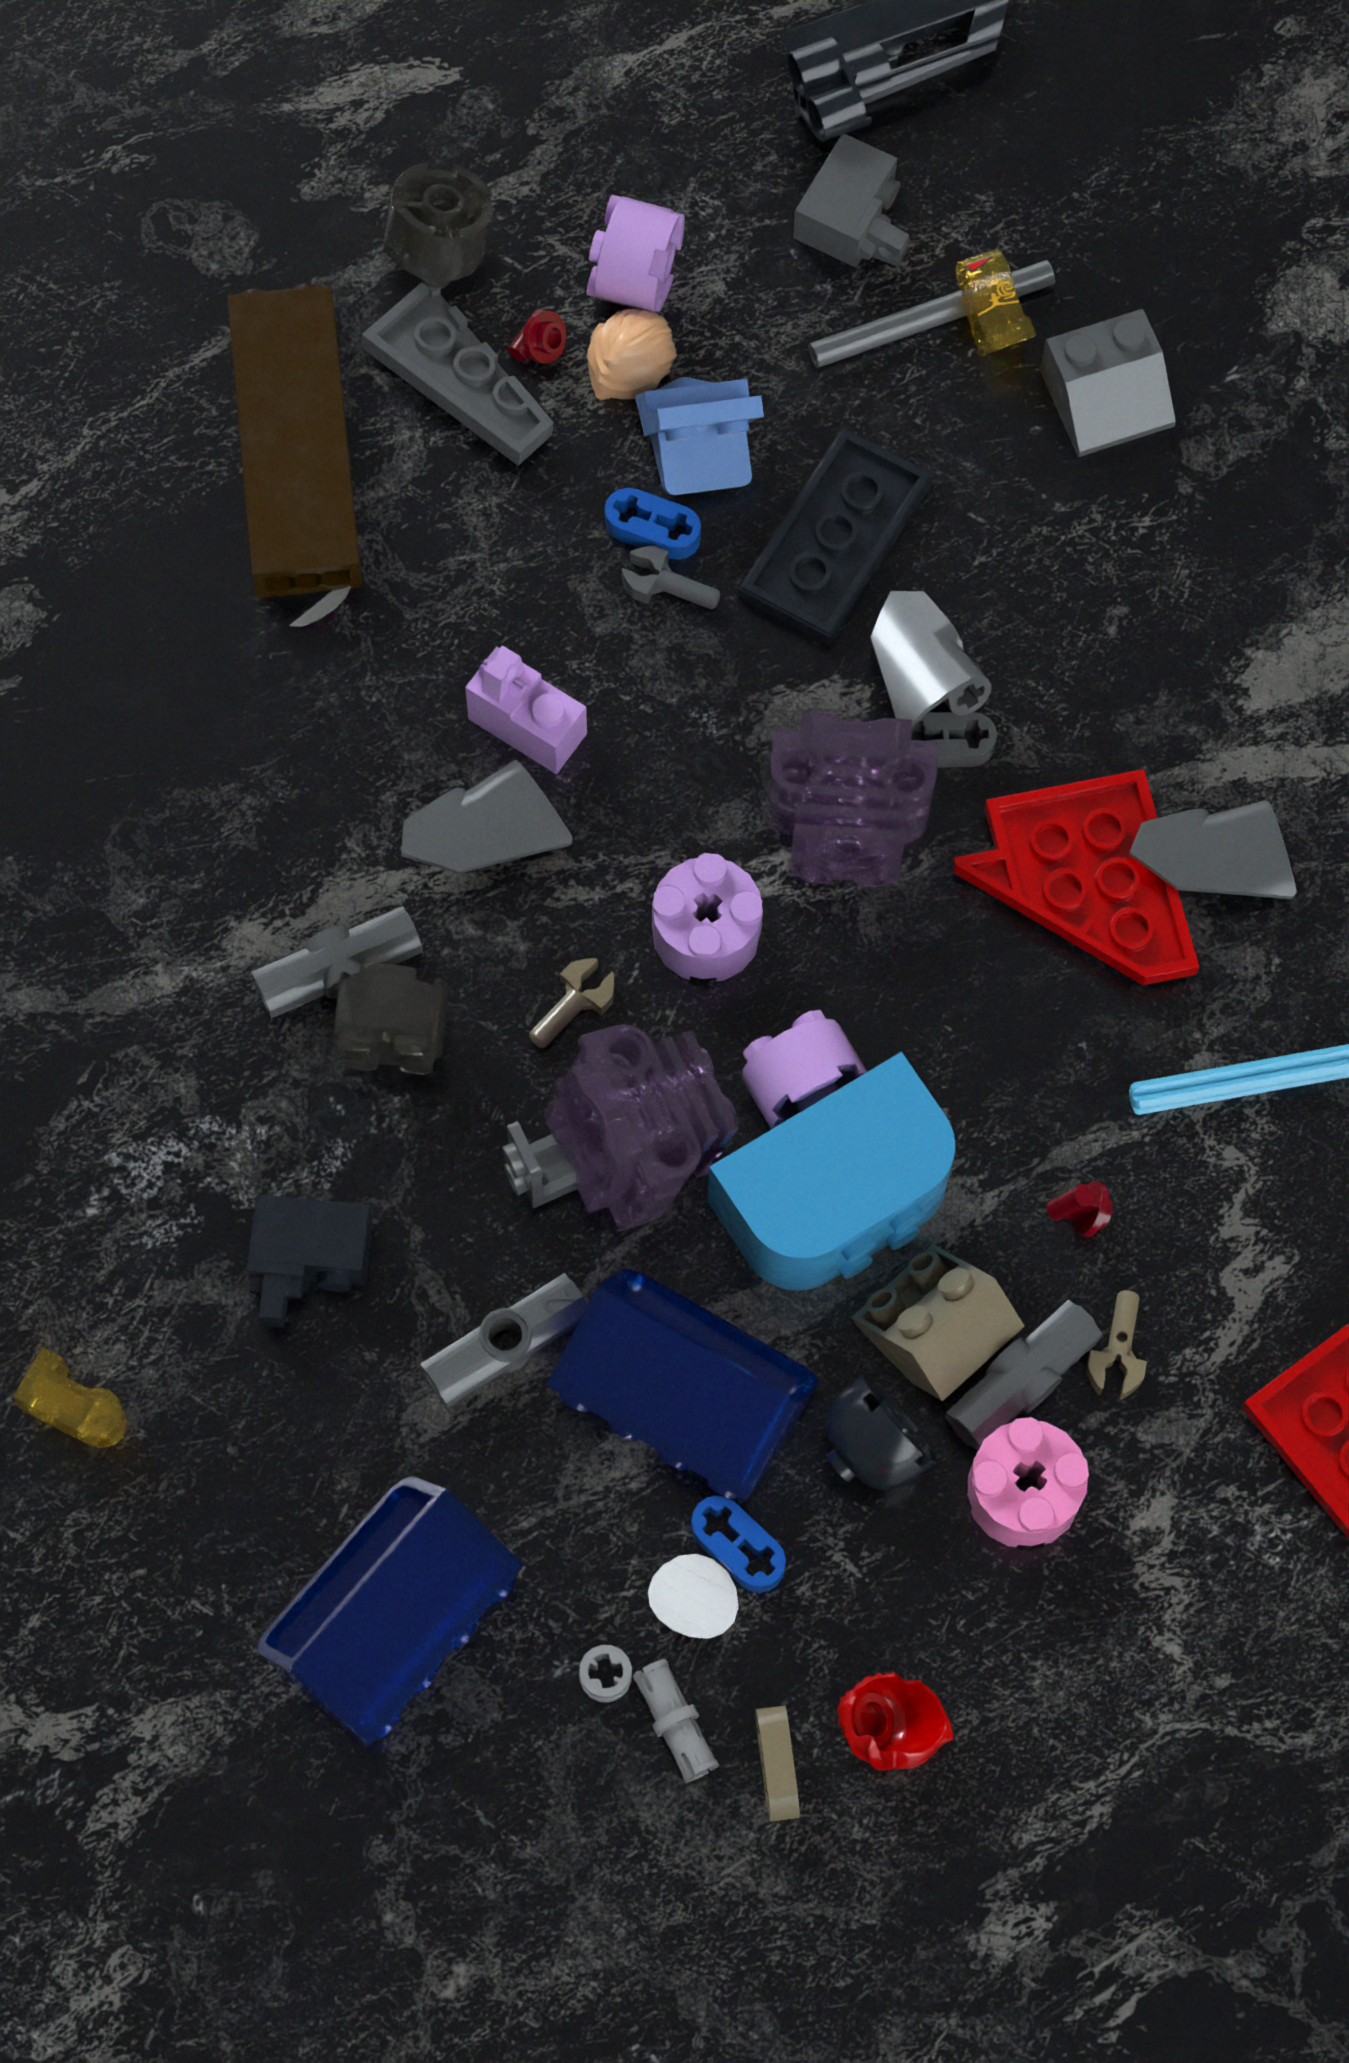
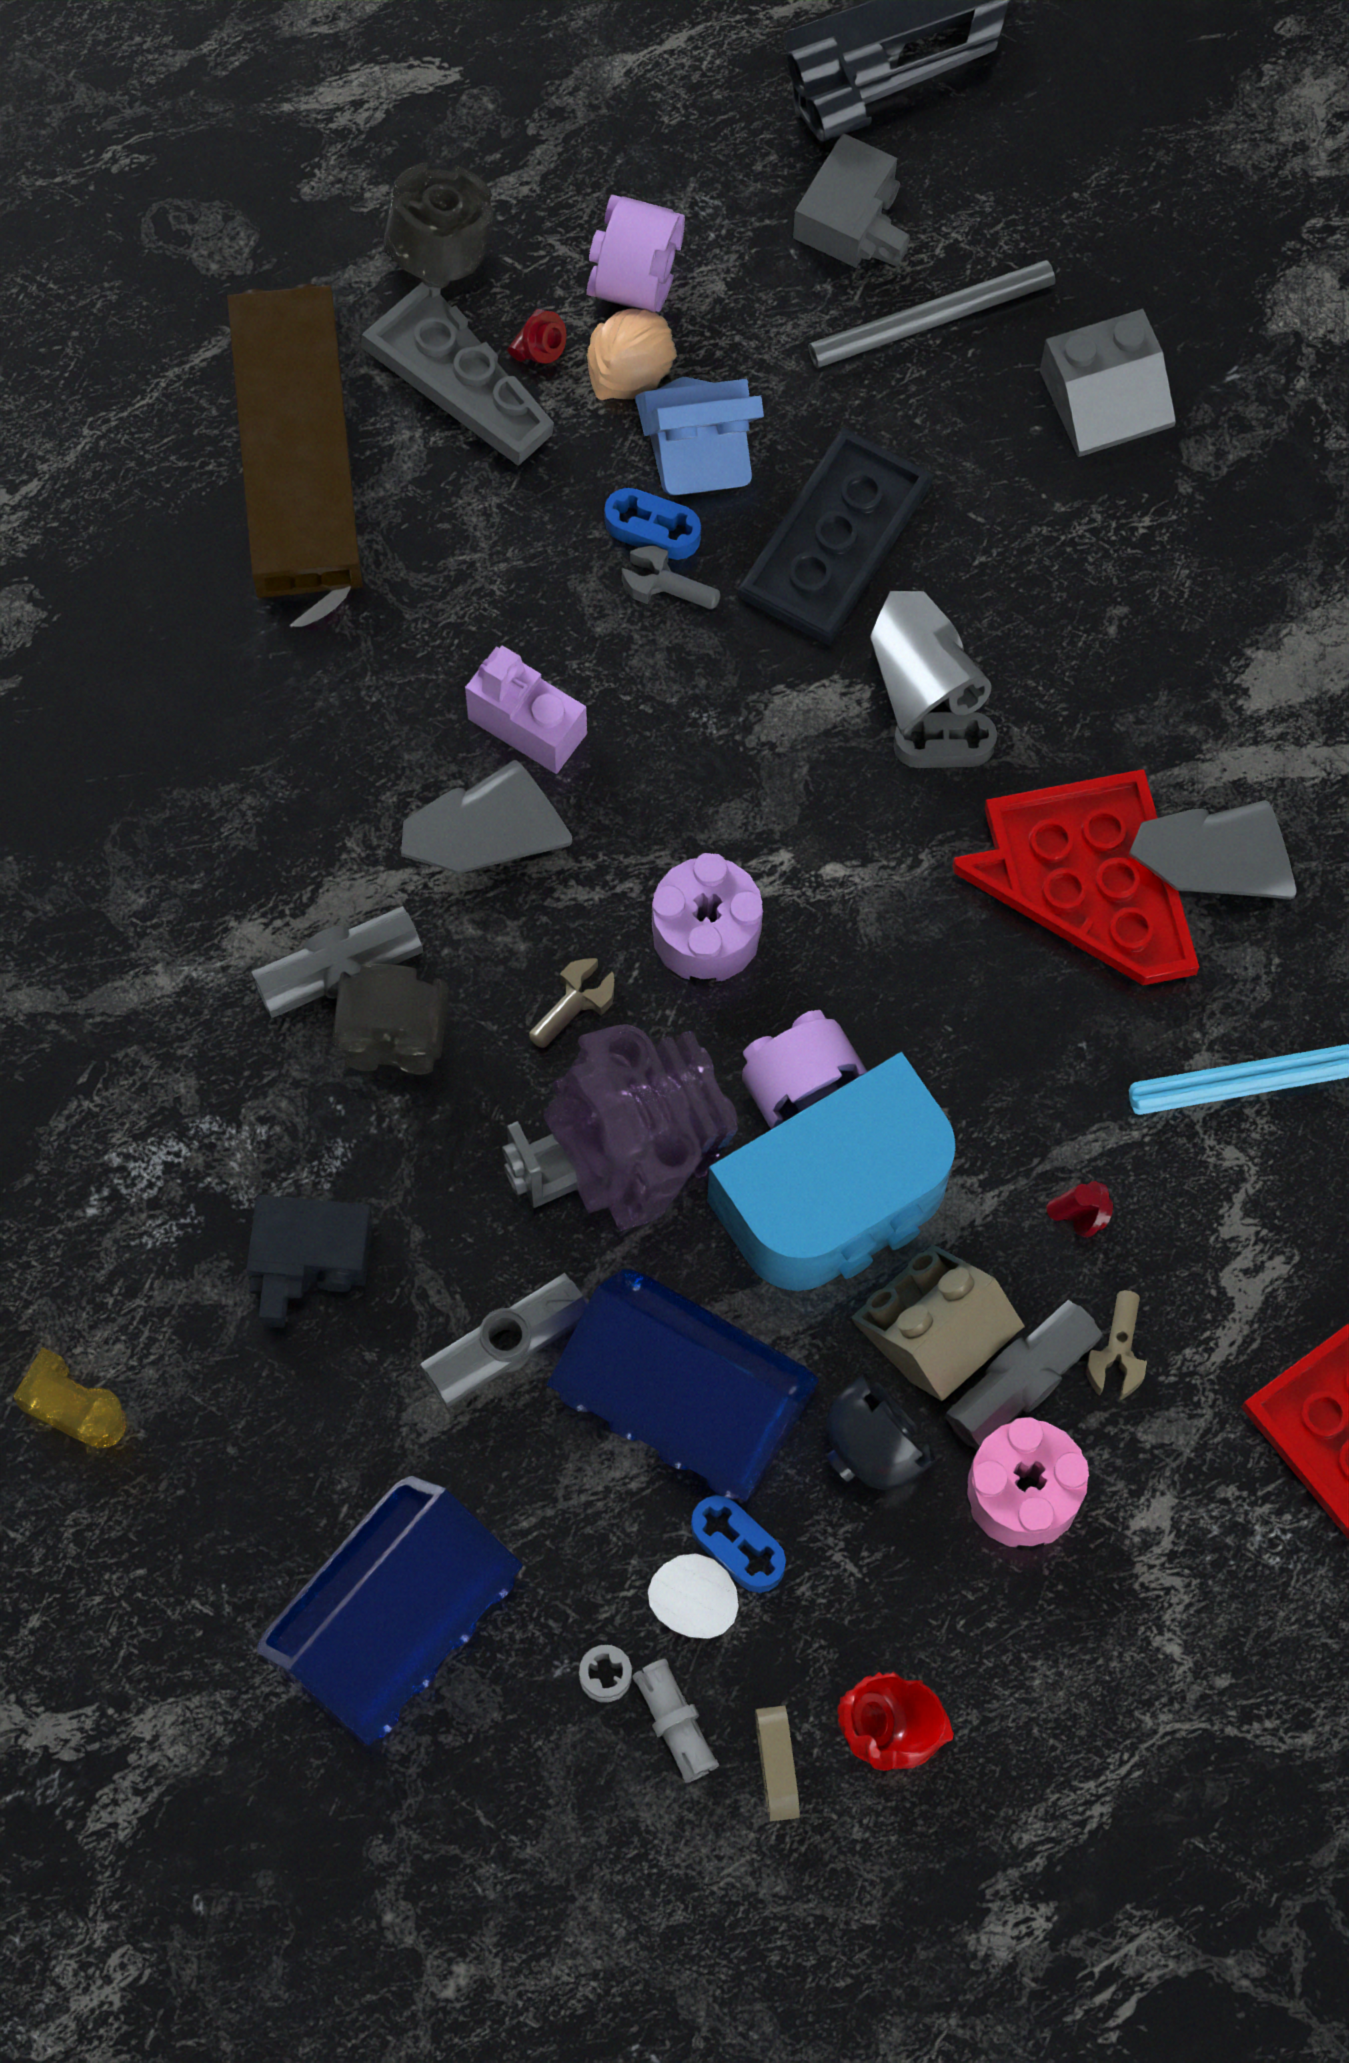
(850, 796): clear purple piece -> none
(992, 302): clear yellow leg -> none

